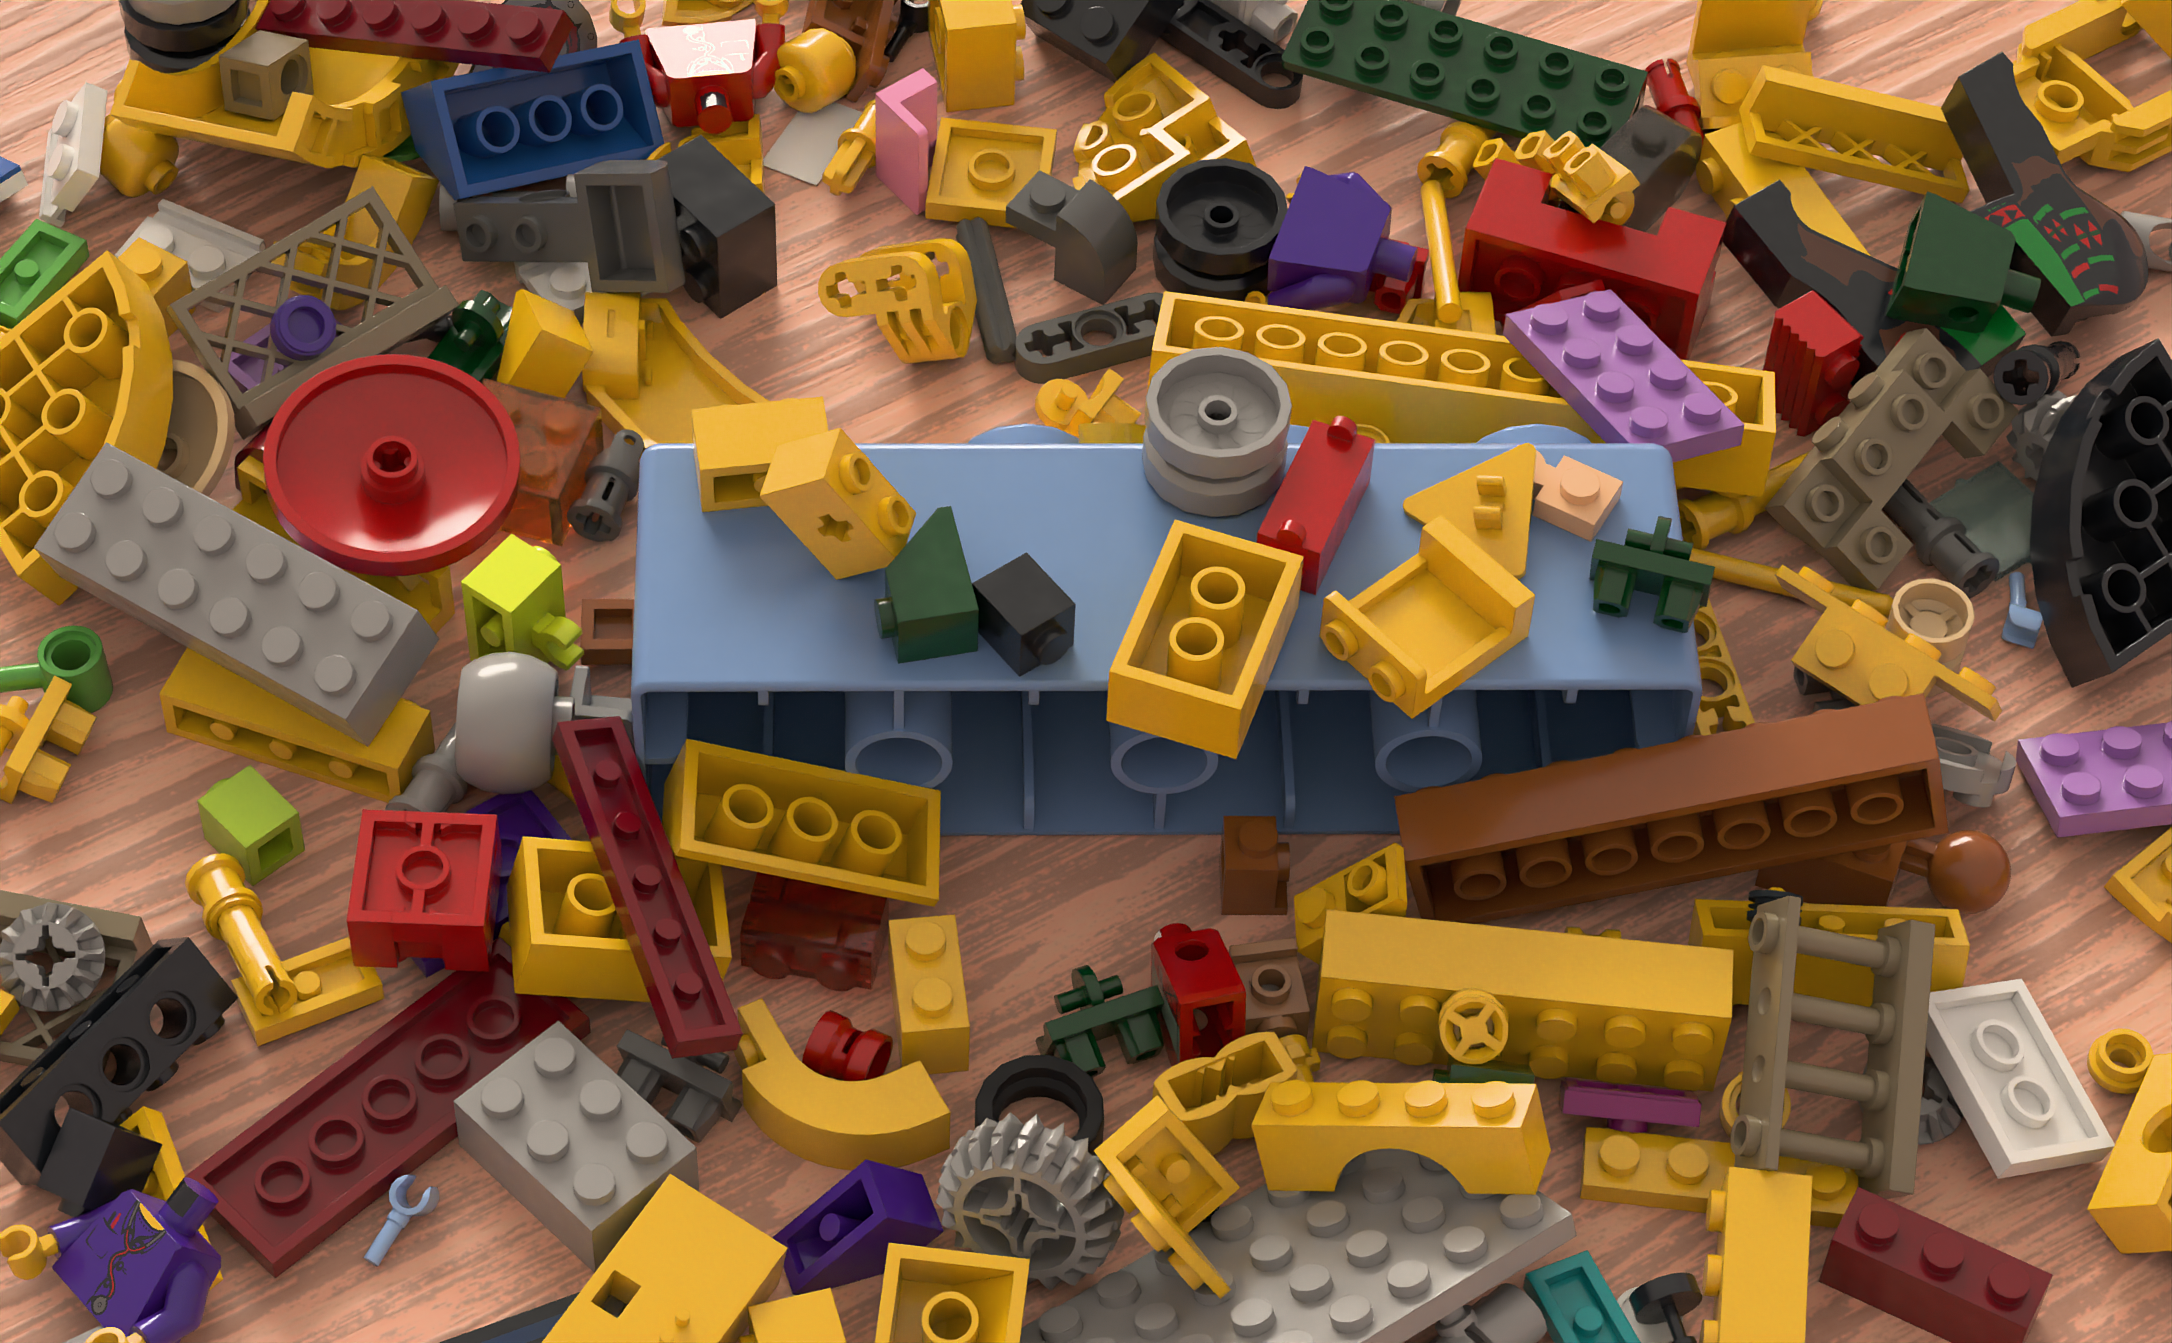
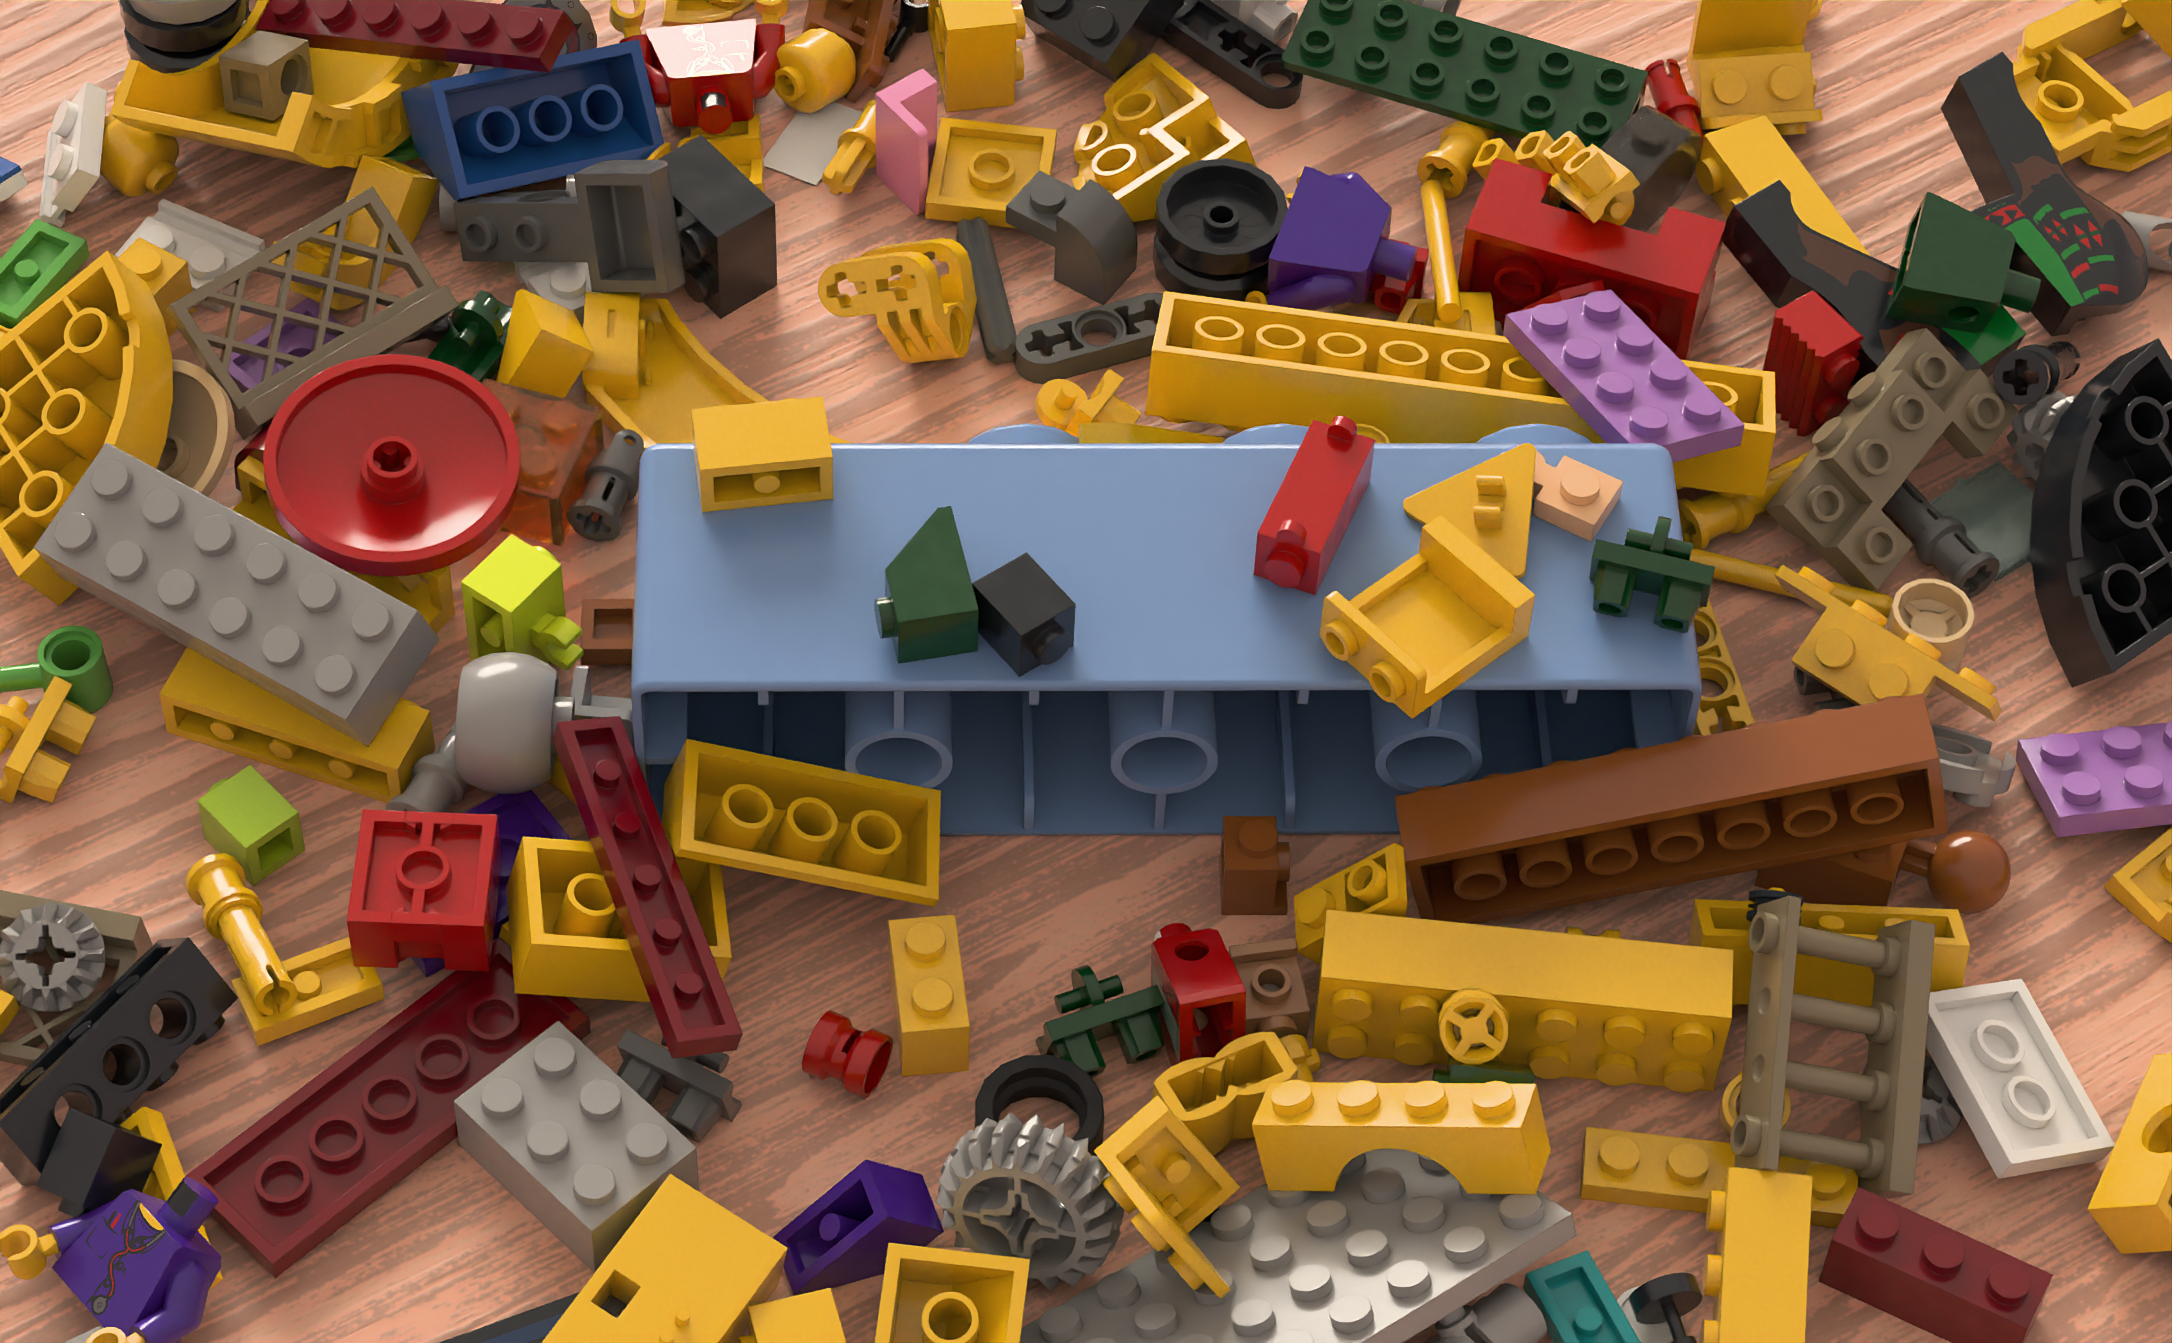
(303, 327): dark purple tile -> none
(400, 1216): light blue hand -> none
(813, 932): clear red brick -> none
(832, 1120): yellow arch -> none
(837, 503): yellow brick -> none
(1204, 639): yellow brick -> none
(1216, 431): light grey wheel -> none
(1629, 1105): magenta plate -> none
(1856, 126): yellow fence -> none
(2021, 622): light blue hand -> none
(2123, 1047): yellow plate -> none

